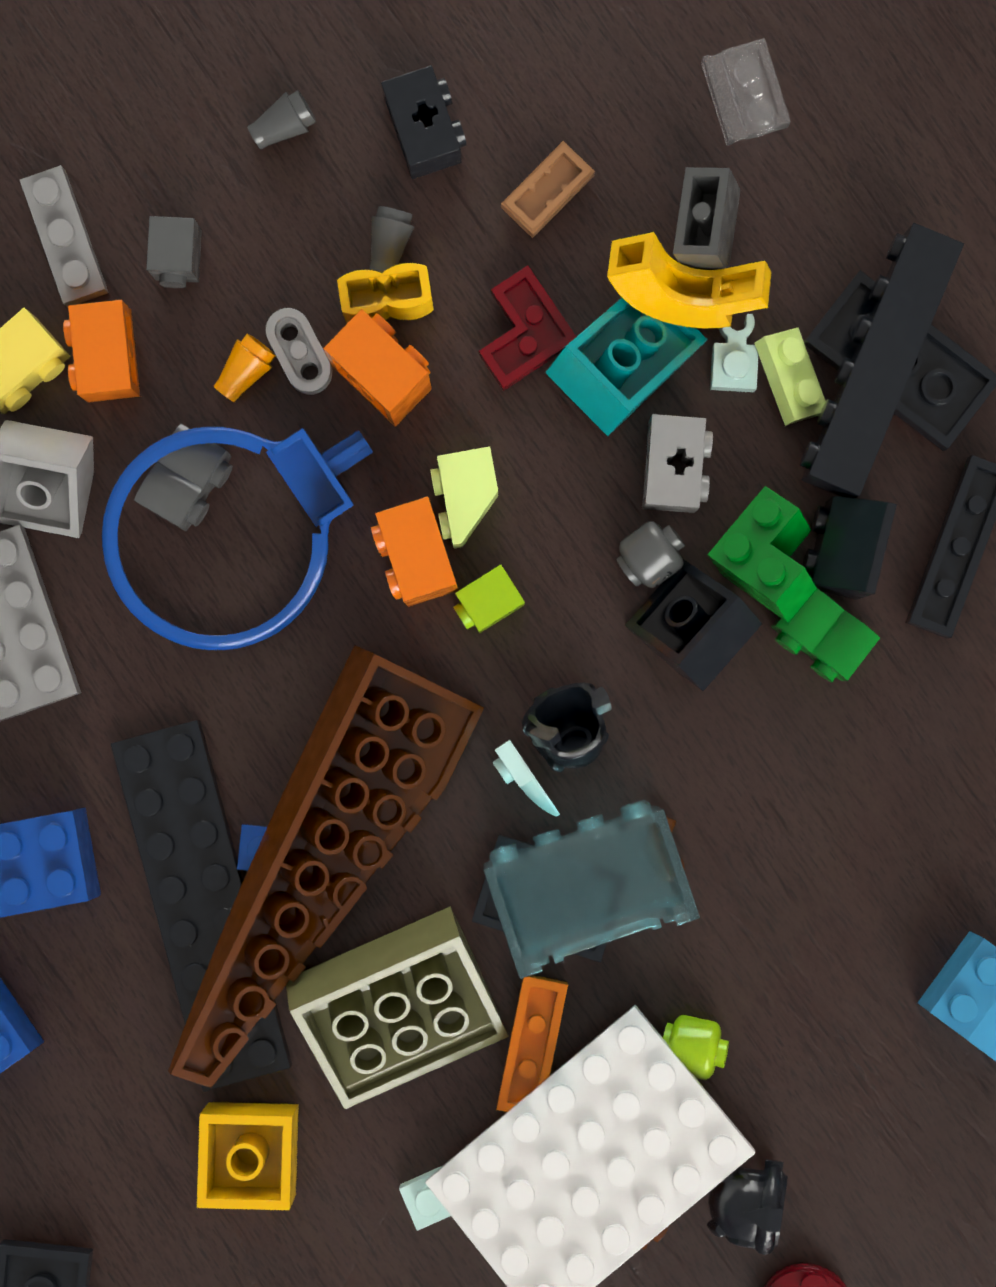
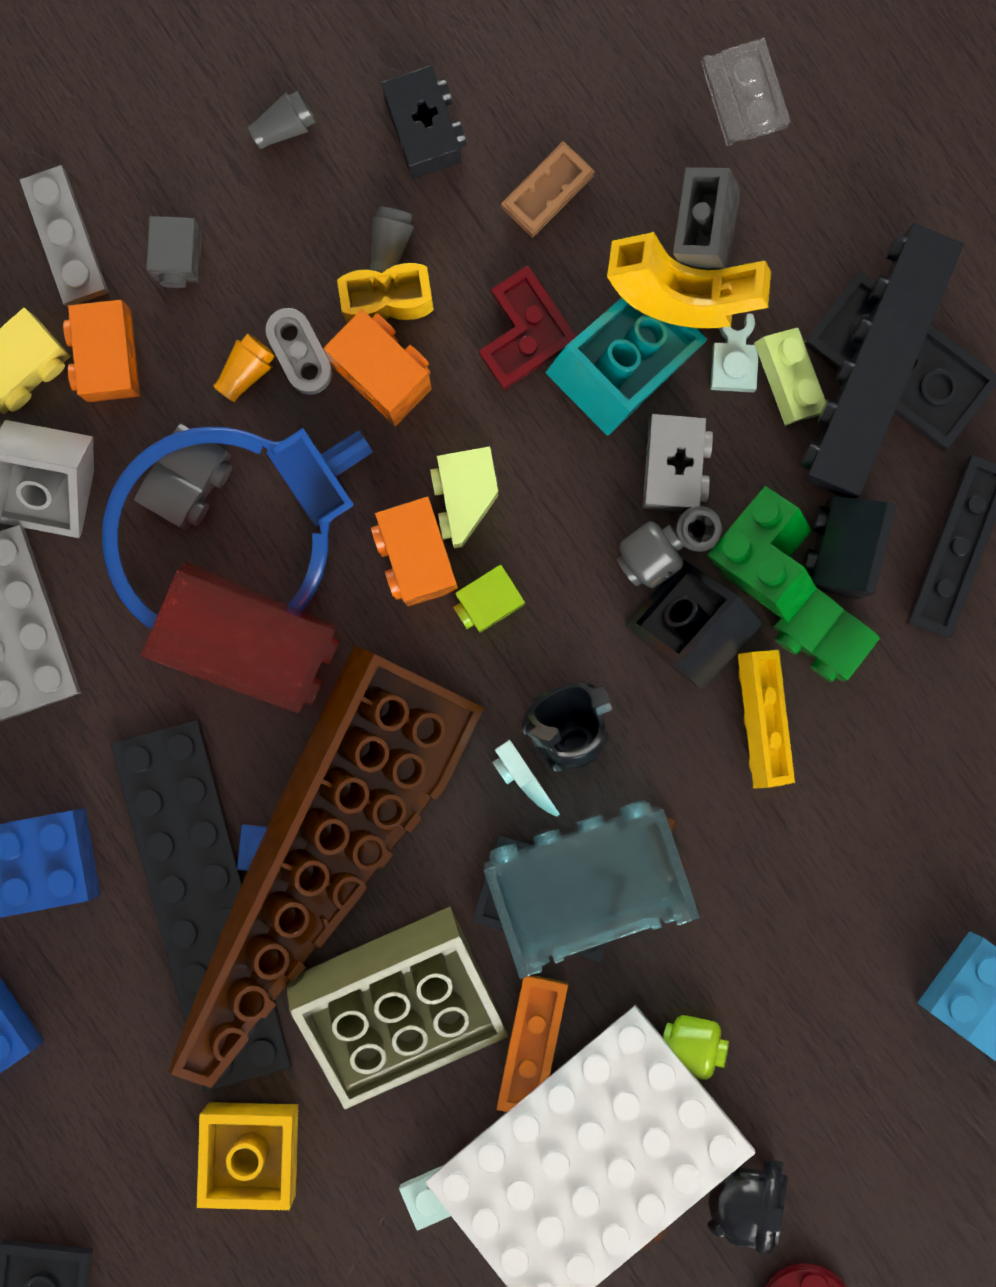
(240, 639): none -> clear red slope
(709, 530): none -> dark grey cone
(766, 719): none -> yellow plate

